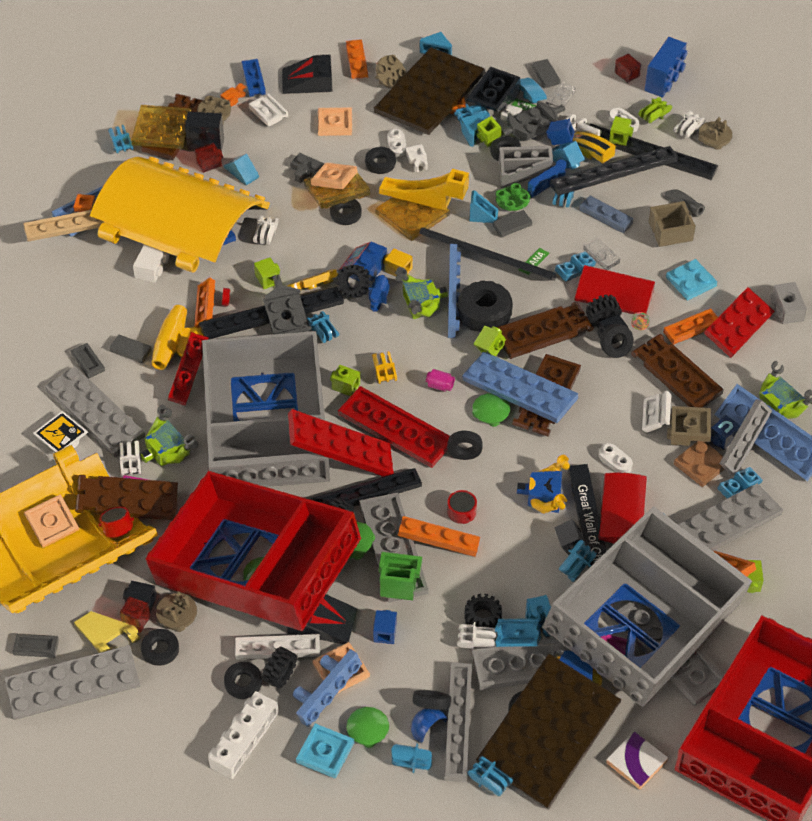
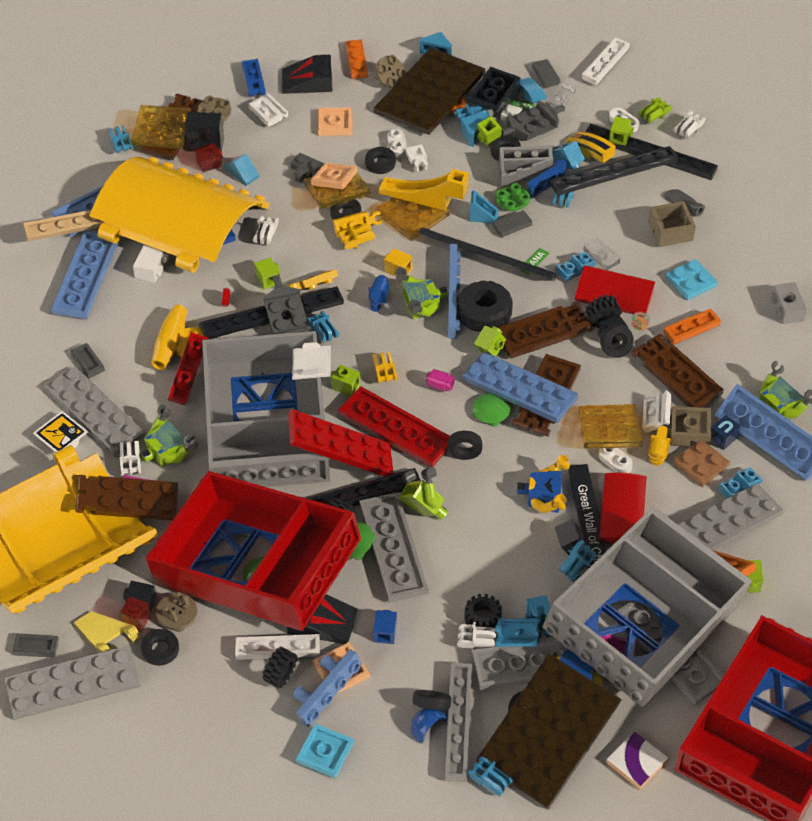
(51, 521): light nougat tile -> none
(84, 202): orange plate -> none
(84, 276): none -> medium blue plate
(116, 522): red piece -> none
(130, 348): dark grey tile -> none
(204, 301): orange plate -> none
(234, 93): orange plate -> none
(238, 669): black tyre -> none
(243, 735): white brick -> none
(311, 361): none -> white piece
(343, 281): black tyre -> none
(355, 220): none -> yellow plate
(355, 236): none -> yellow arm
(367, 726): bright green dish -> none
(370, 257): blue slope -> none
(399, 575): bright green plate -> none
(411, 757): dark azure arm -> none
(422, 495): none -> lime torso
(439, 536): orange plate -> none
(462, 507): piece -> none
(560, 132): blue brick -> none
(581, 125): white piece -> none
(605, 61): none -> white plate
(606, 214): sand blue plate -> none
(610, 426): none -> clear yellow plate
(627, 68): clear red brick -> none
(659, 446): none -> yellow arm
(666, 67): blue piece -> none
(715, 134): dark tan plate -> none
(739, 322): red plate -> none
(745, 437): light grey plate -> none

